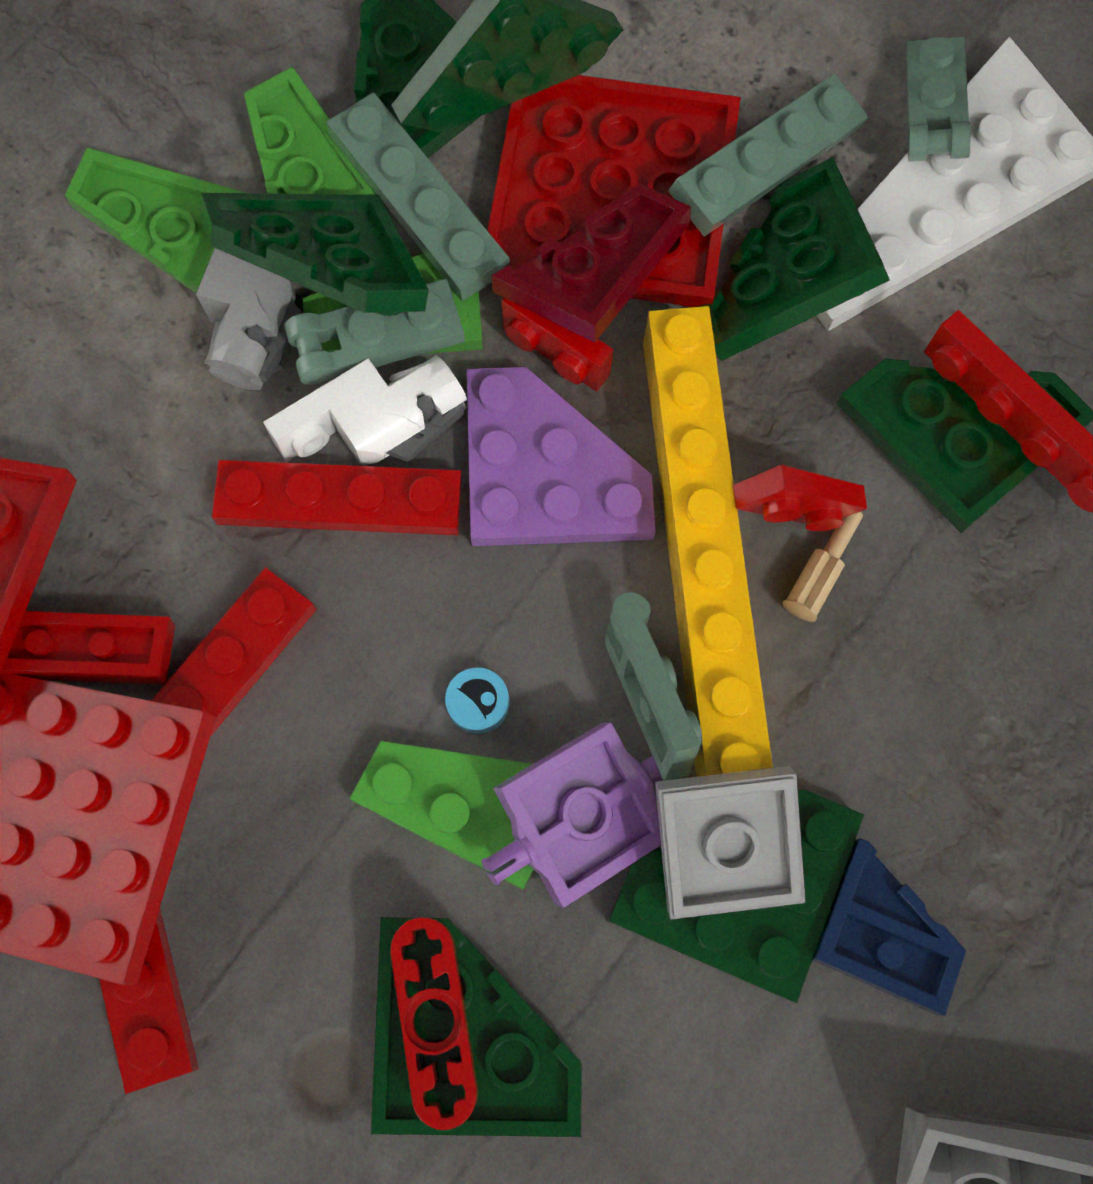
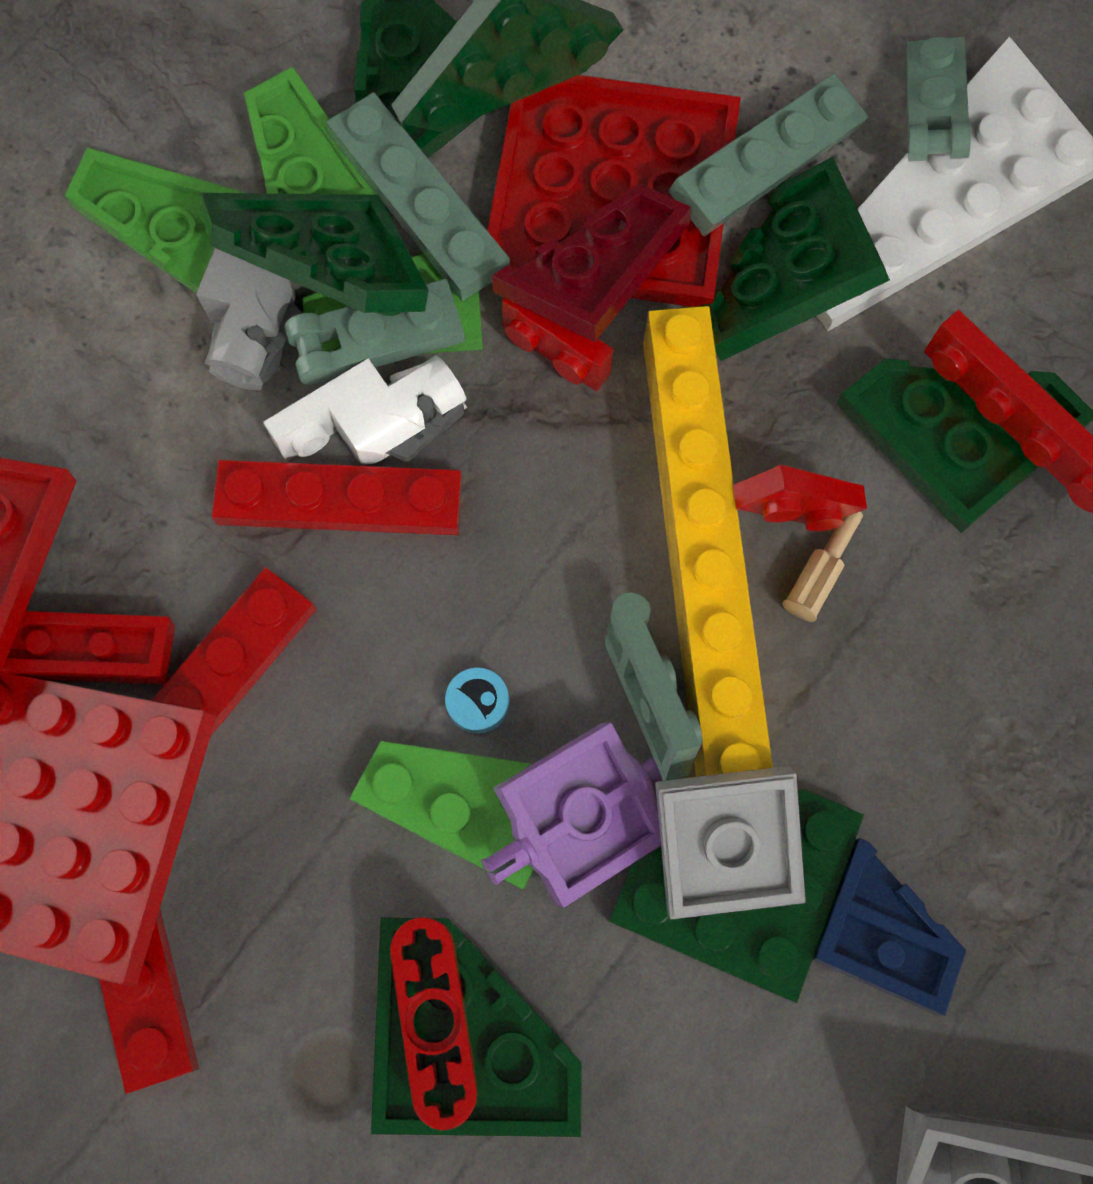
(546, 469): medium lavender plate -> none

